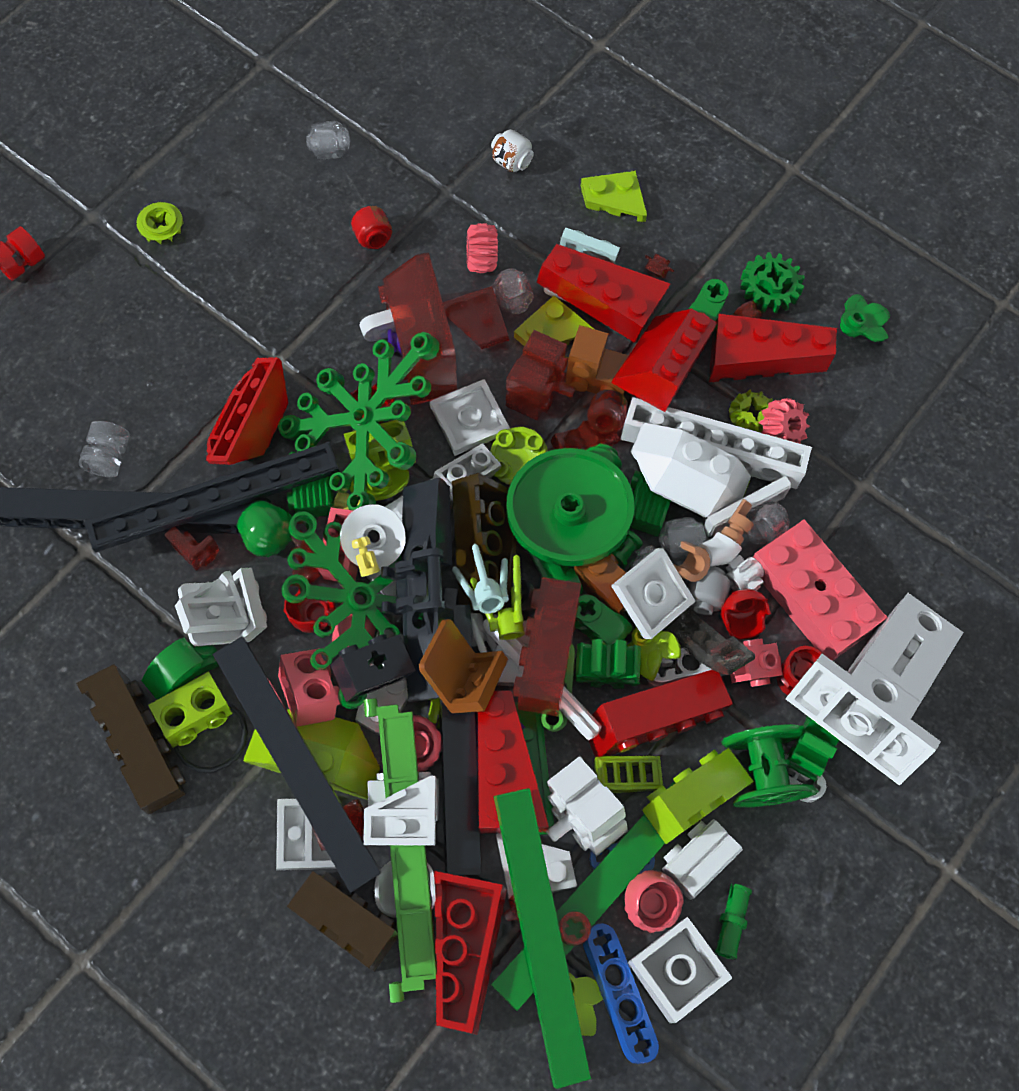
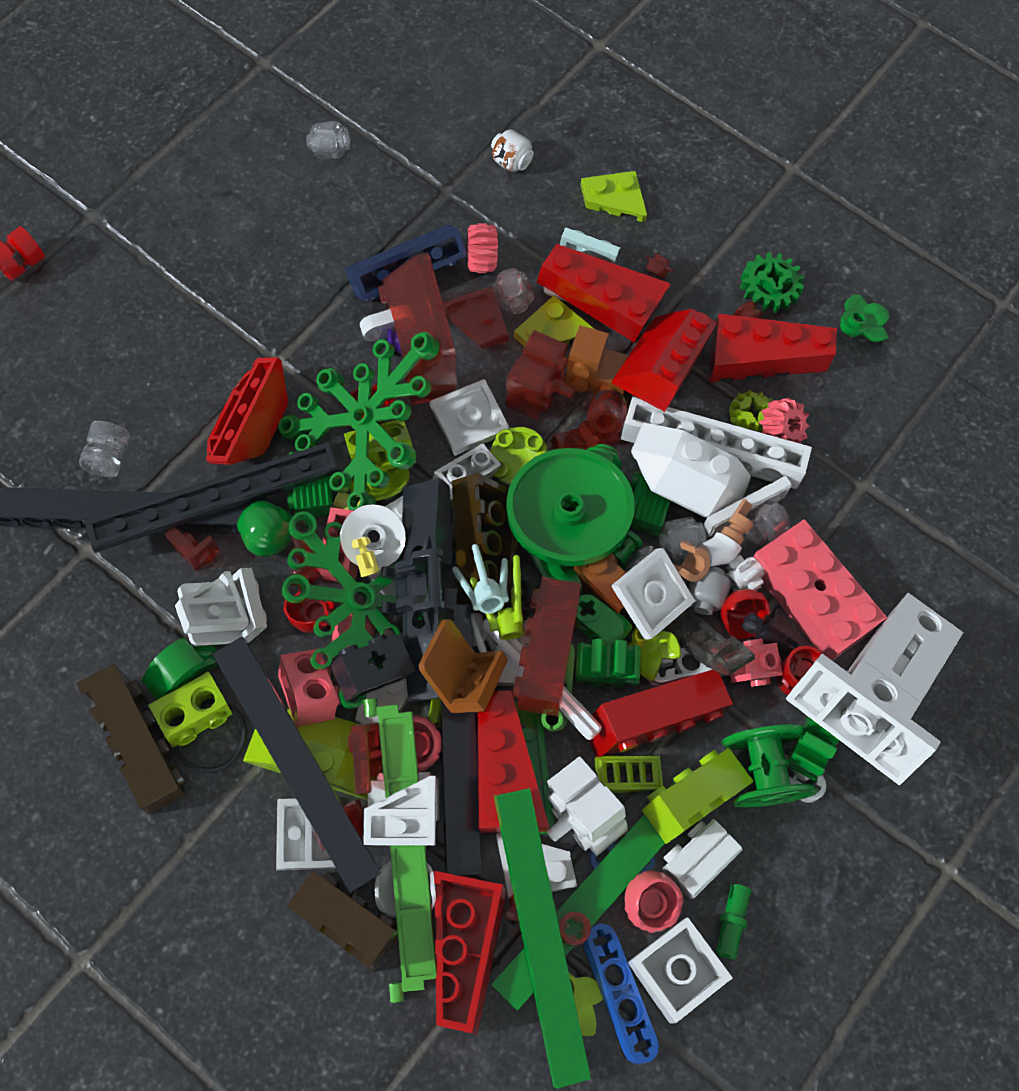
(157, 213): lime gear -> none
(367, 755): none -> clear red wing
(371, 227): red head -> none
(442, 244): none -> dark blue brick
(711, 298): green piece -> none
(769, 634): none -> black axle

